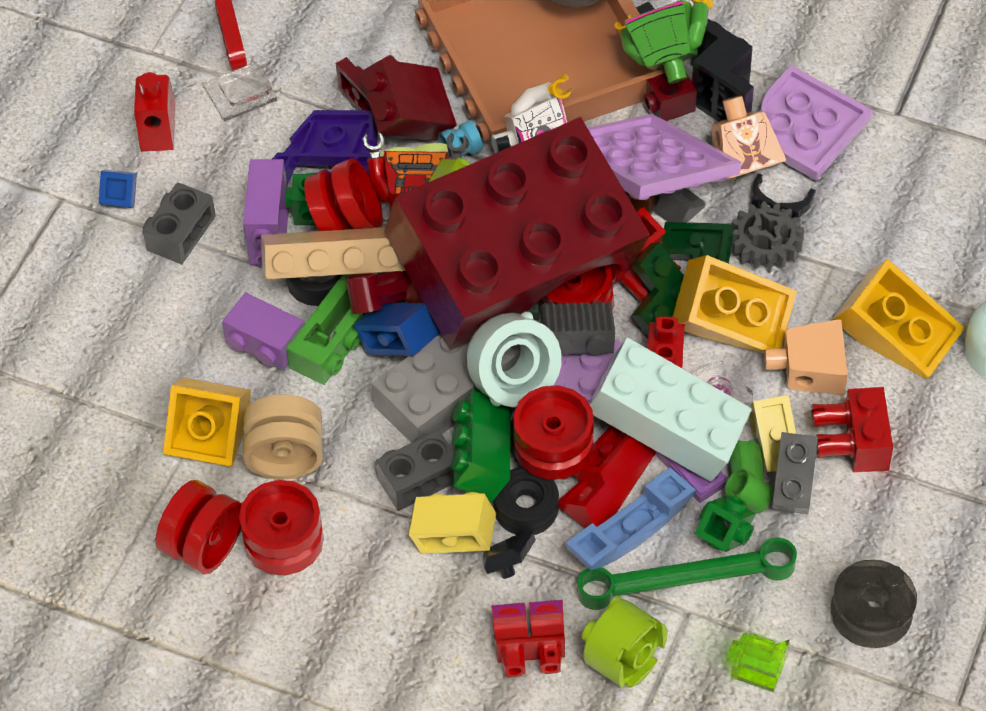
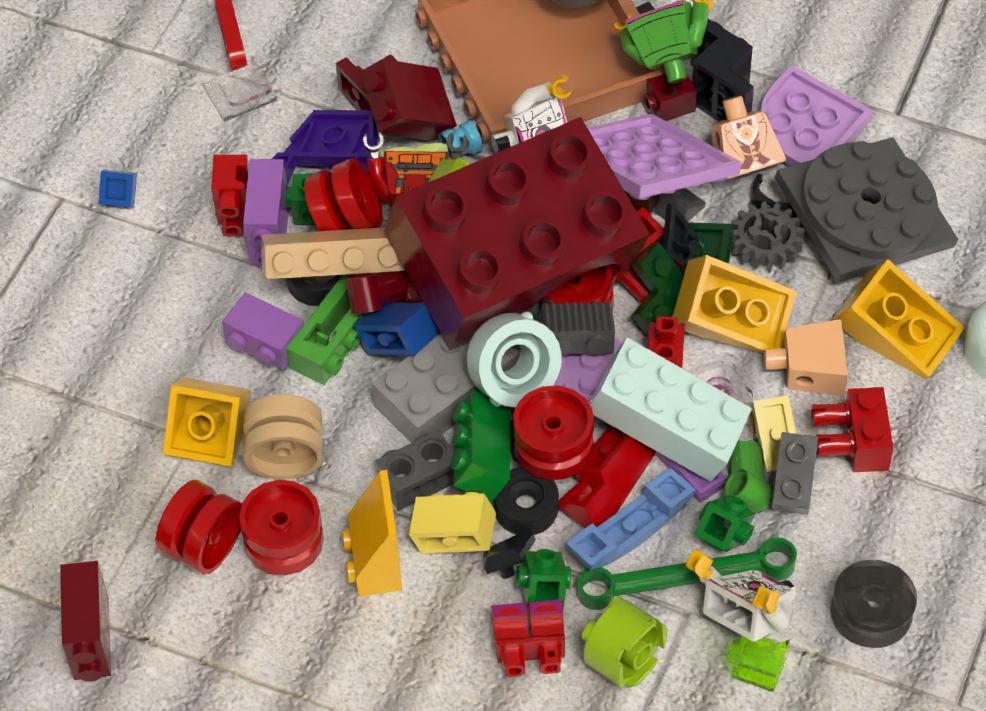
(85, 620): none -> dark red brick
(154, 98): red torso -> none
(179, 223): dark grey brick -> none
(229, 191): none -> red hips
(373, 540): none -> yellow slope
(543, 576): none -> green brick
(678, 237): none -> black piece
(744, 600): none -> white torso
(855, 232): none -> dark grey piece

